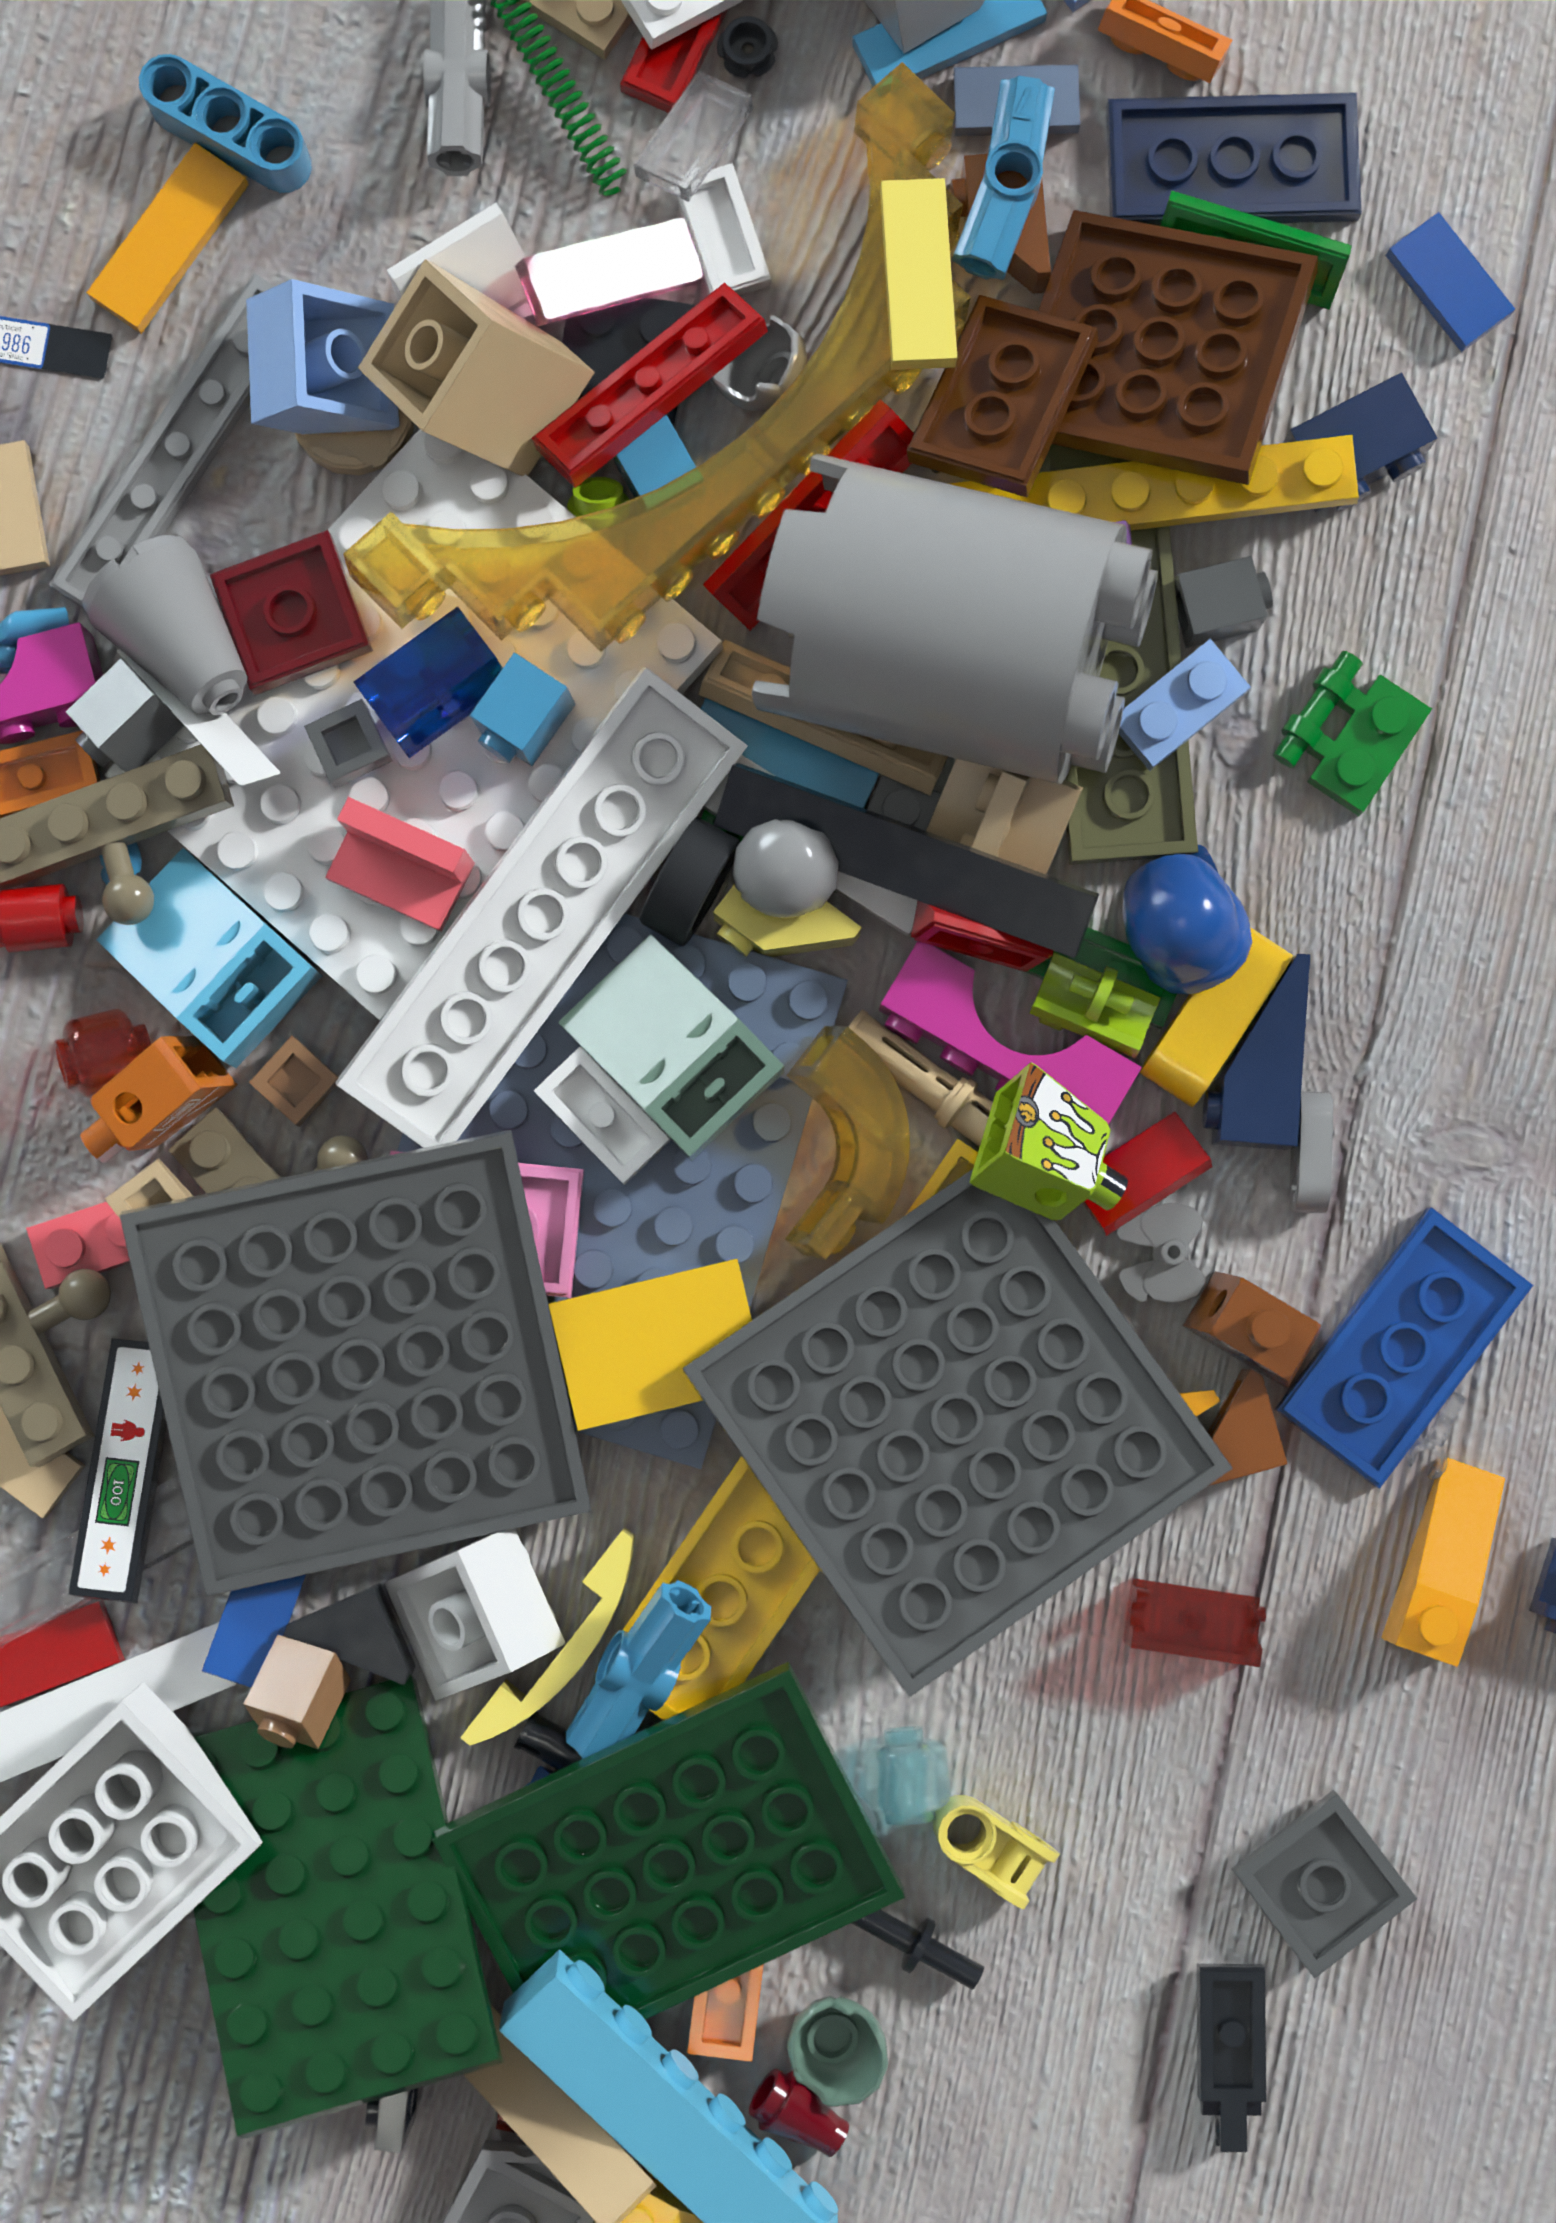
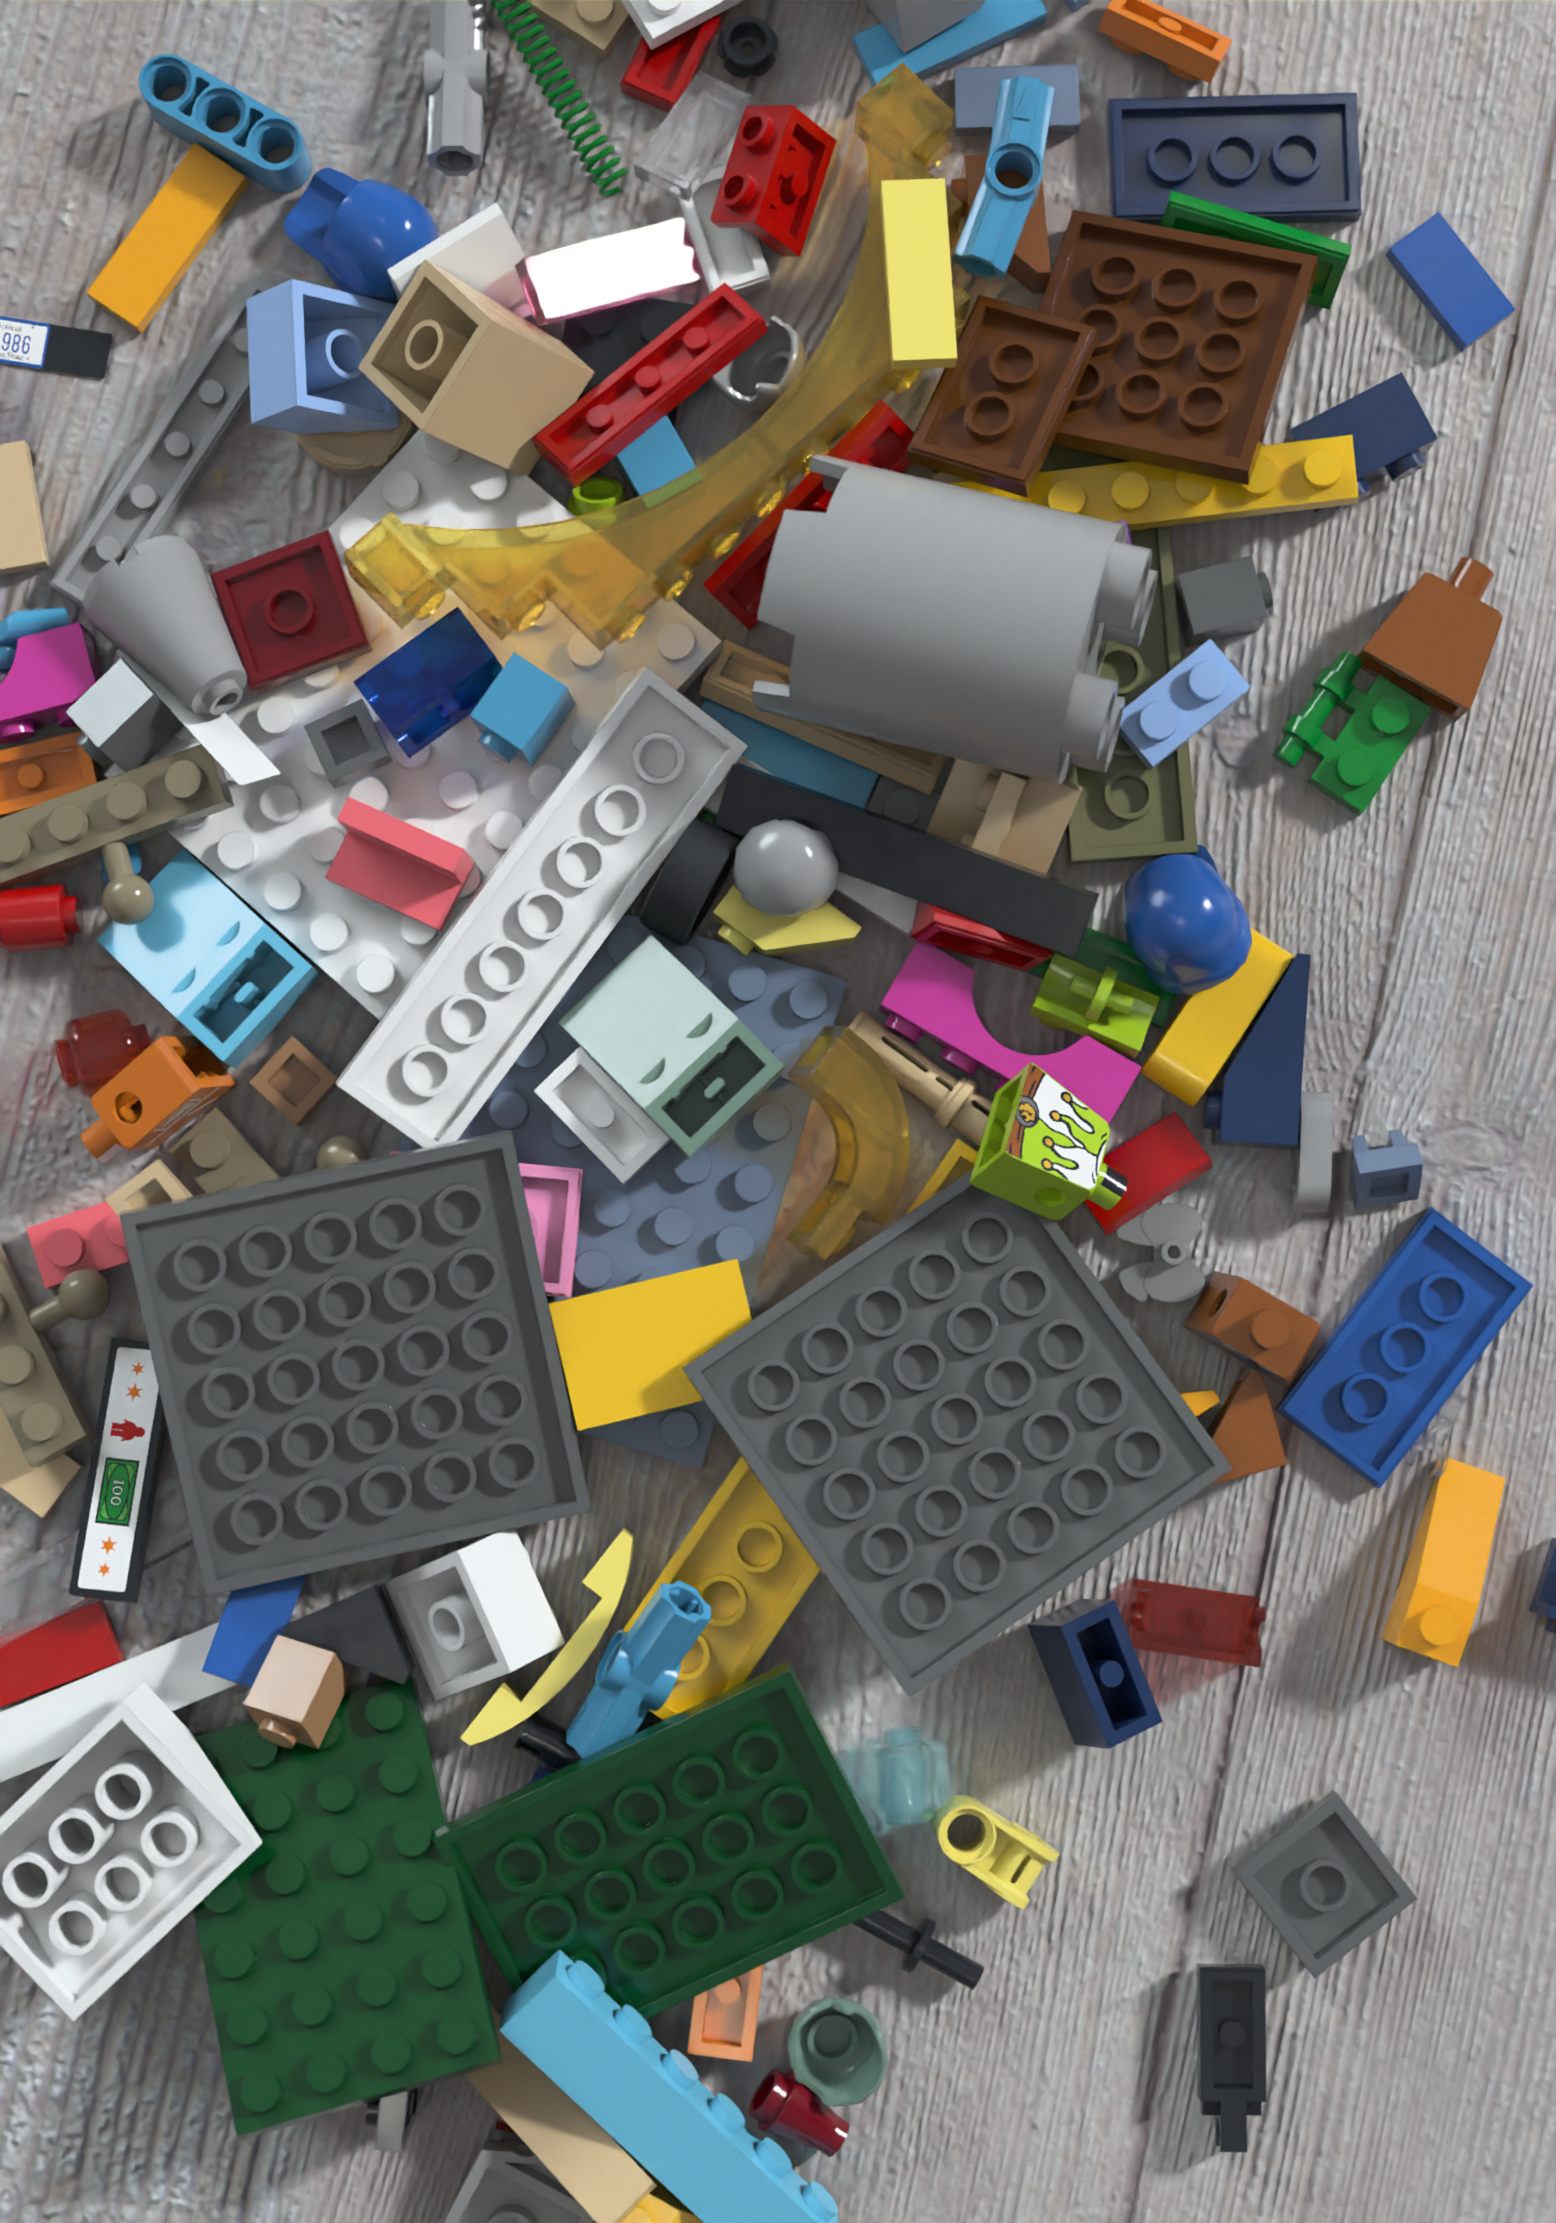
(359, 230): none -> blue piece
(774, 176): none -> red bracket
(1095, 1673): none -> dark blue brick
(1385, 1173): none -> sand blue tile
(1438, 639): none -> dark orange torso

